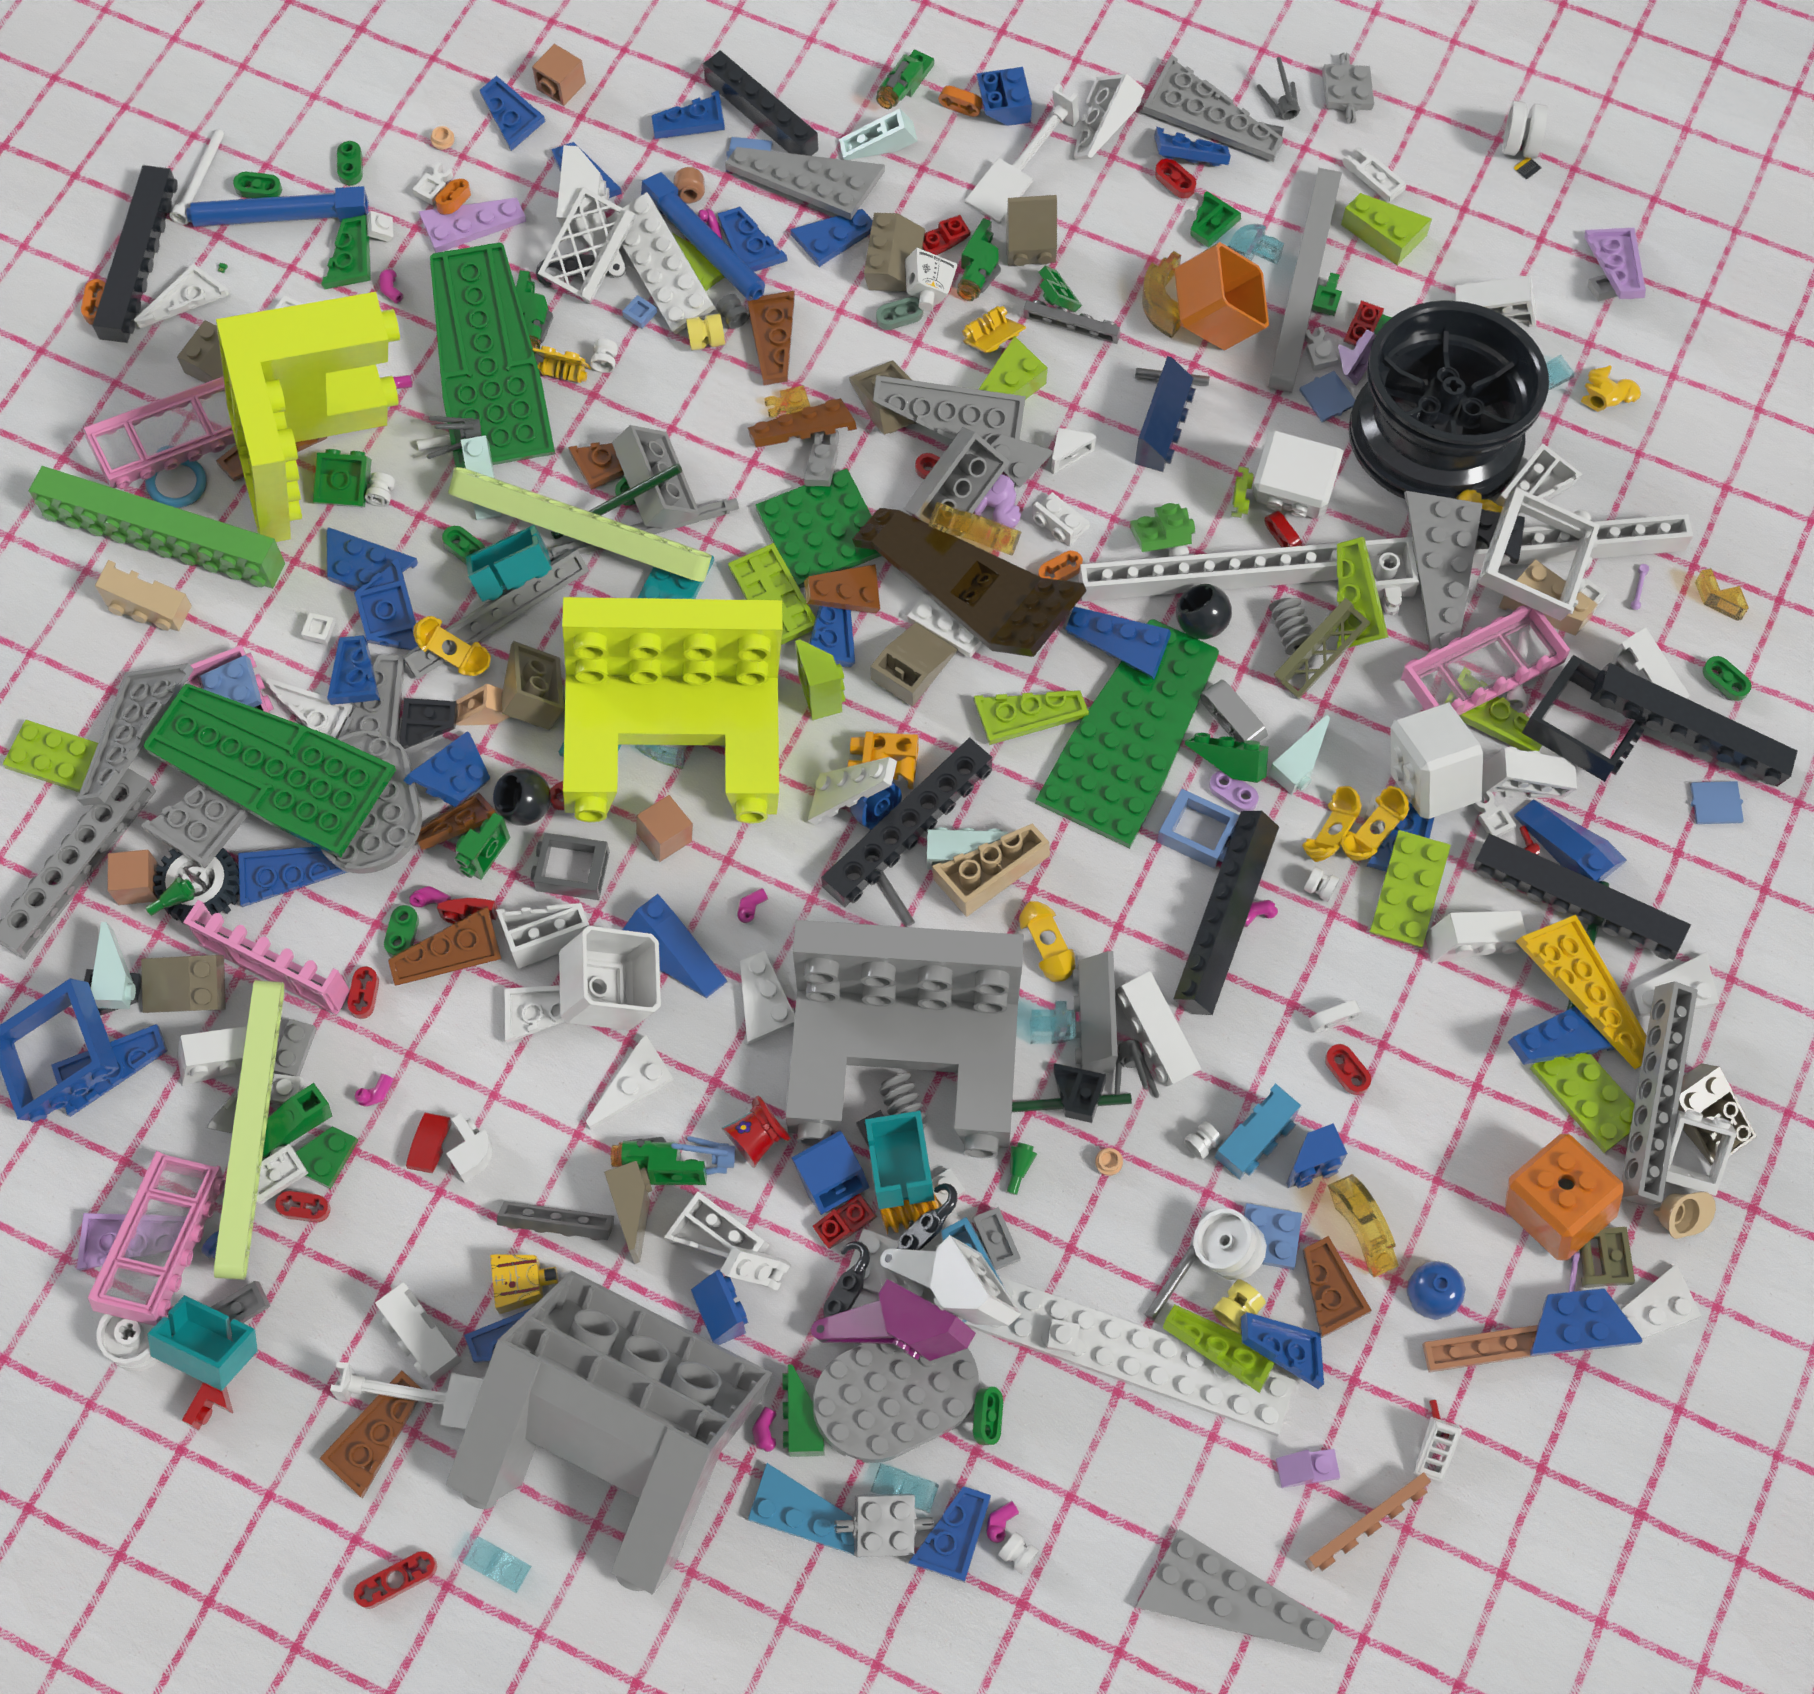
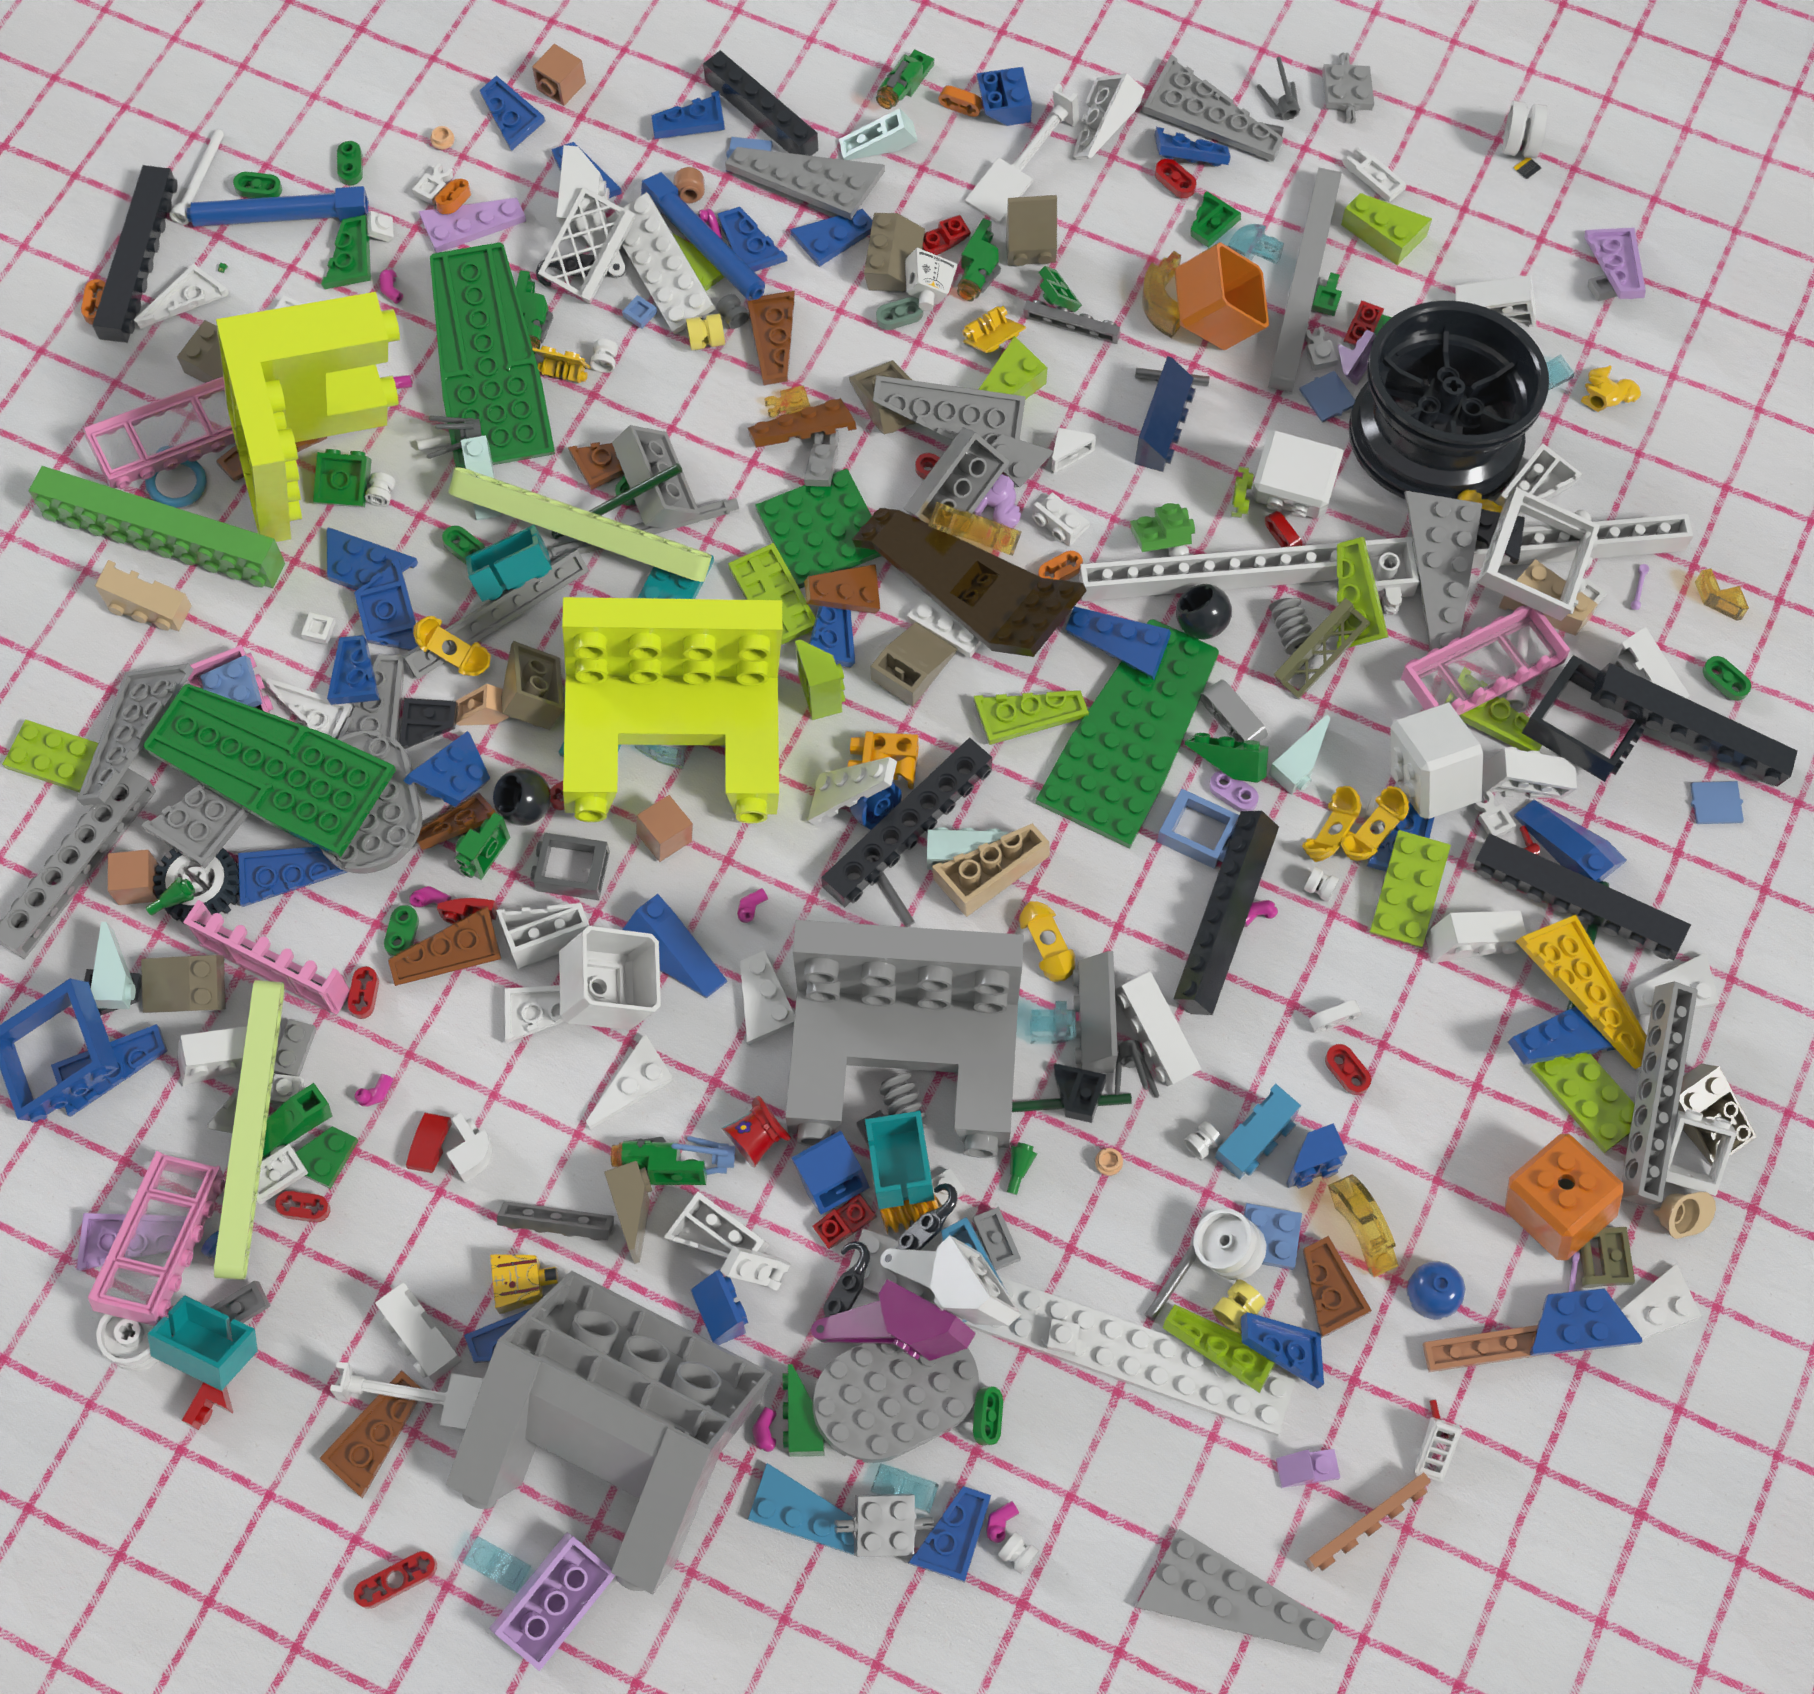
(553, 1601): none -> lavender slope

